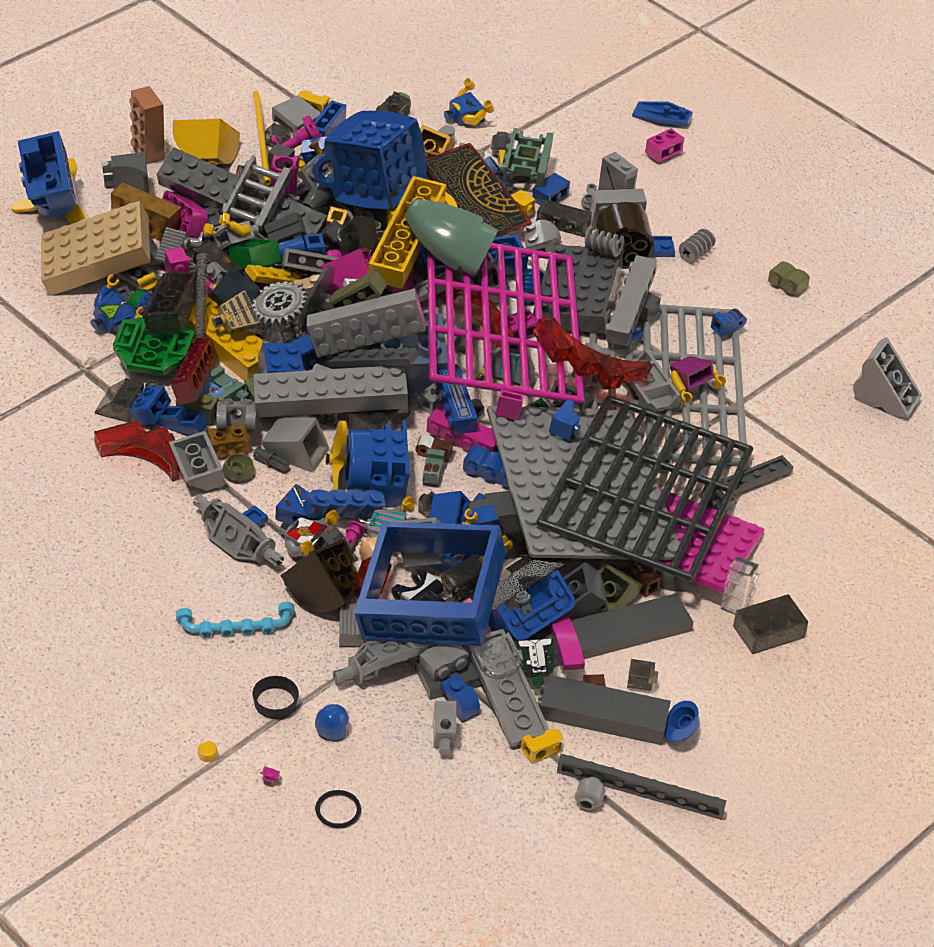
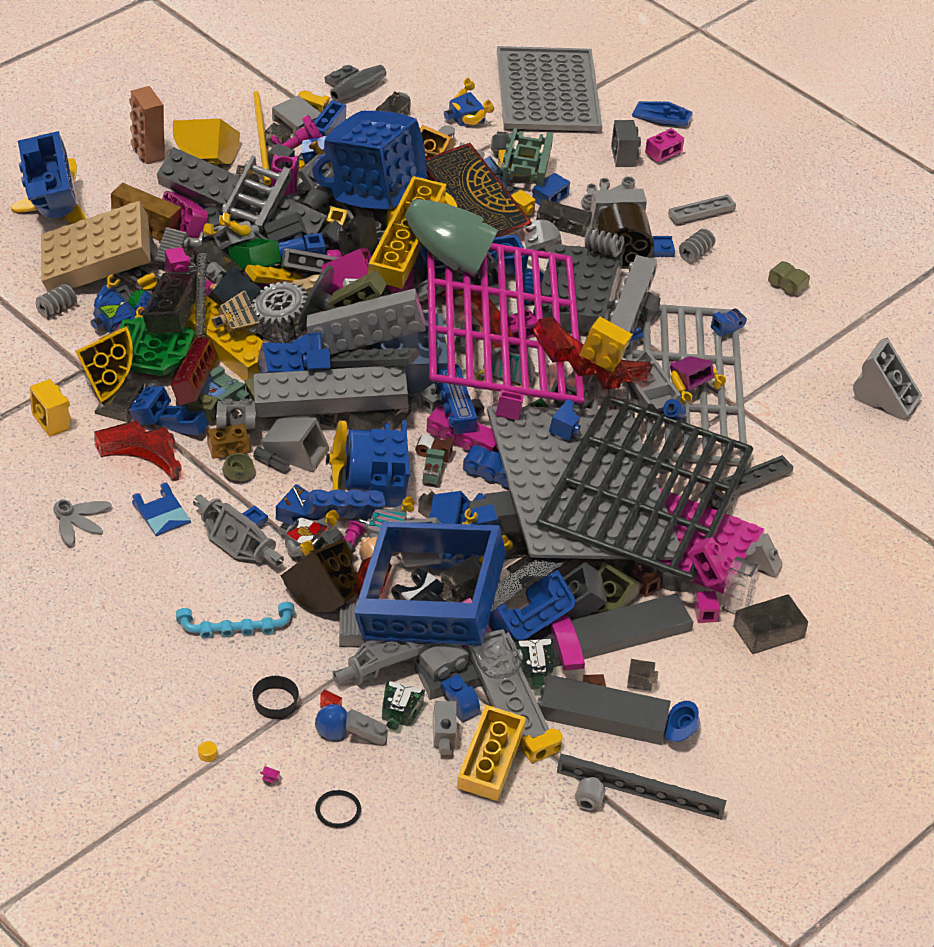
(50, 407): none -> yellow brick
(55, 300): none -> light grey piece
(74, 513): none -> light grey plant
(107, 361): none -> yellow brick
(127, 169): dark grey hips -> none
(163, 513): none -> blue flag
(198, 461): light grey slope -> none
(316, 357): none -> blue brick
(329, 698): none -> clear red tile
(350, 81): none -> dark grey plate
(366, 727): none -> light grey plate
(401, 704): none -> torso
(491, 753): none -> yellow brick
(523, 601): light grey pin -> none
(548, 89): none -> light grey plate
(605, 344): none -> yellow brick
(617, 173): light grey brick -> none
(625, 143): none -> dark grey brick
(674, 409): none -> blue brick
(701, 209): none -> light grey plate
(706, 606): none -> dark pink brick
(709, 561): none -> dark pink brick
(765, 554): none -> light grey brick

